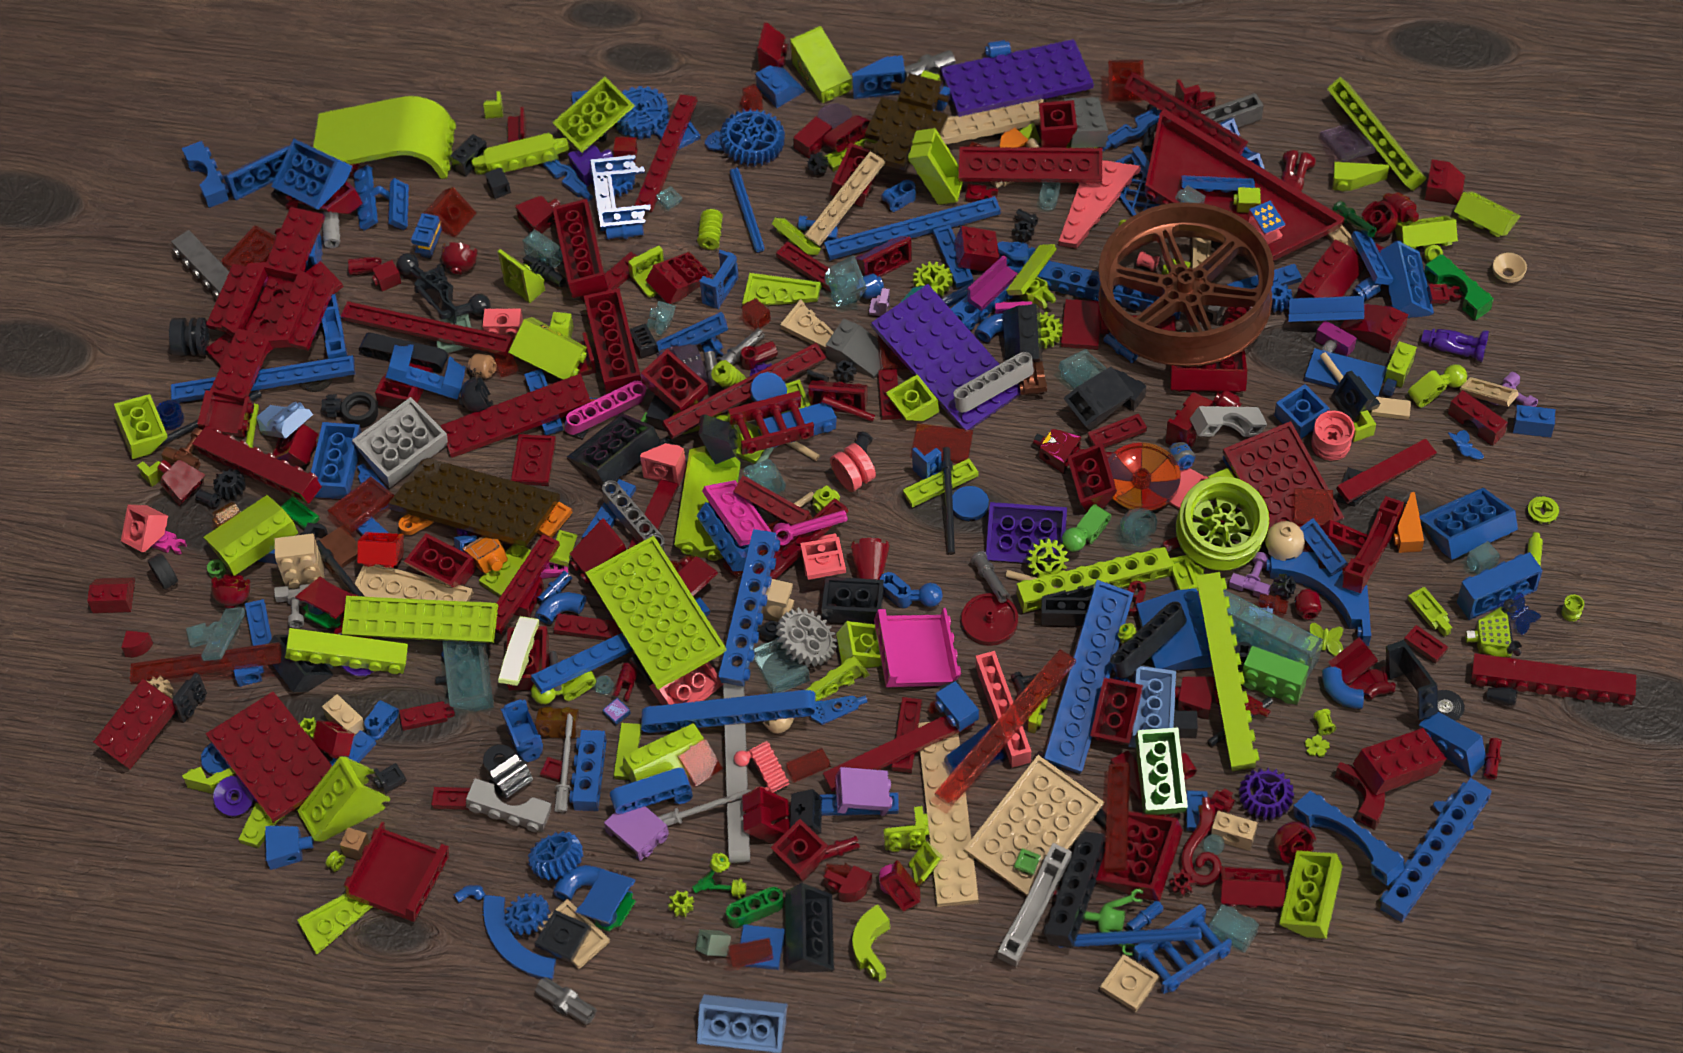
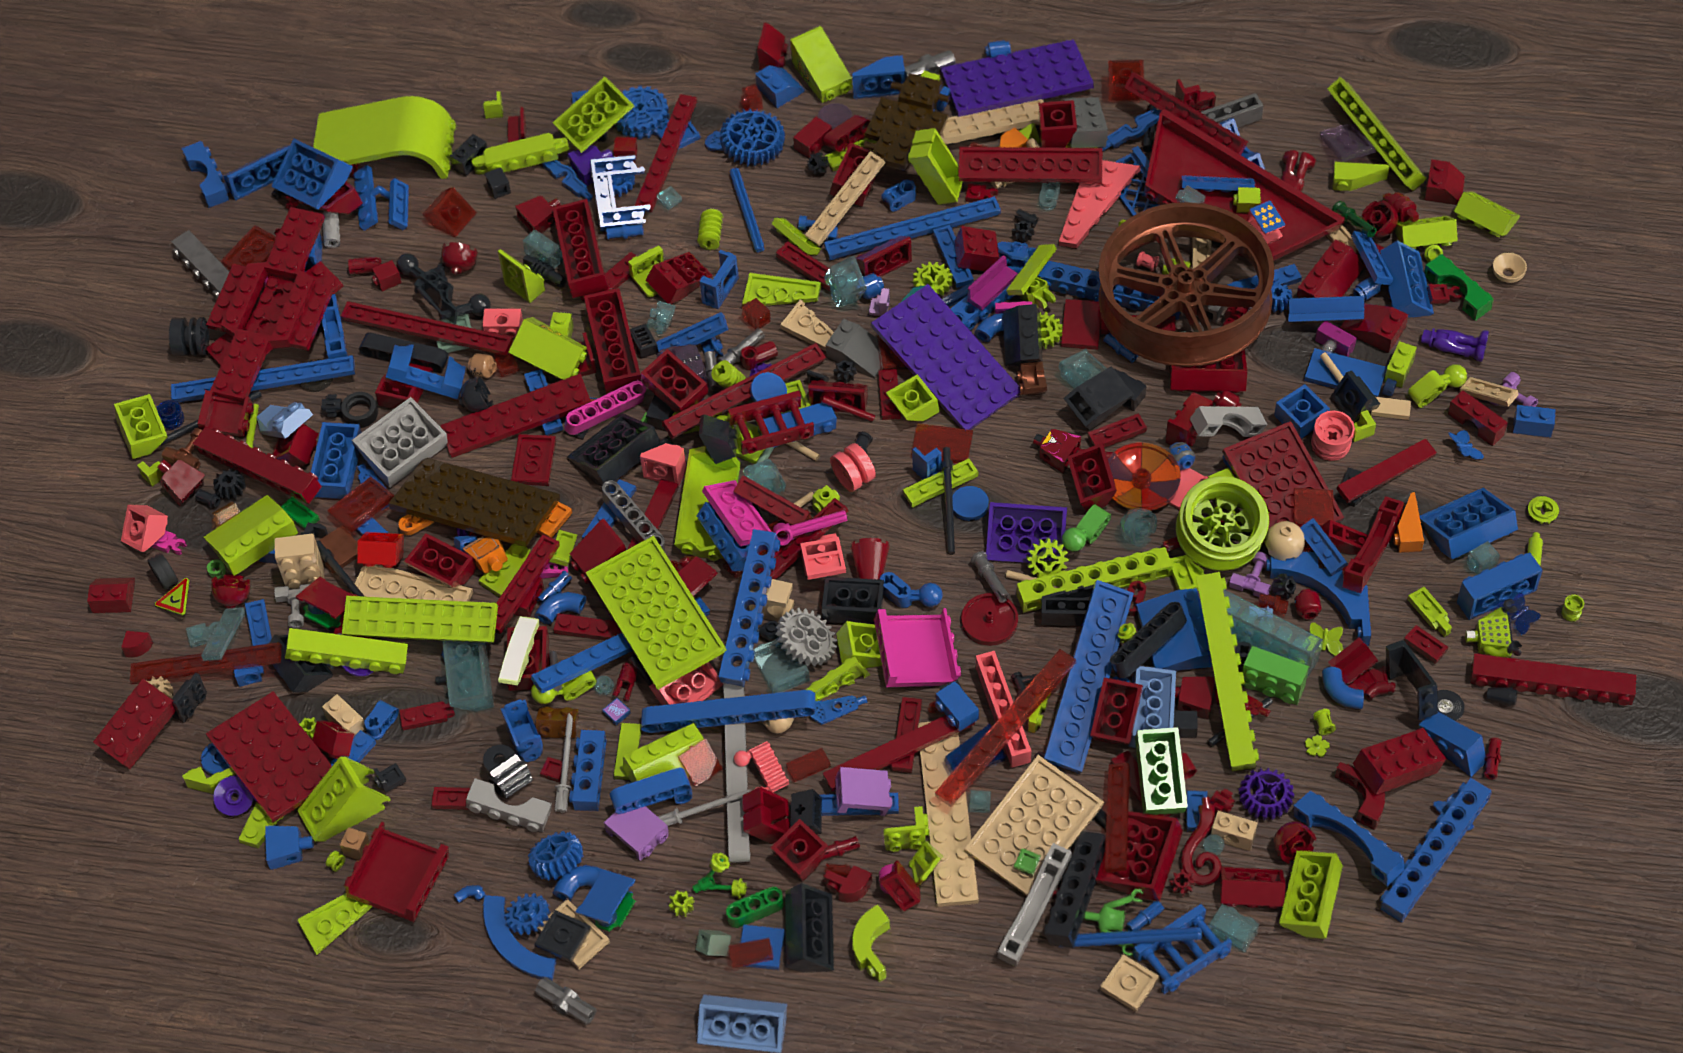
(175, 599): none -> piece
(426, 234): blue hips -> none
(980, 801): none -> clear light blue plate
(993, 382): light grey beam -> none

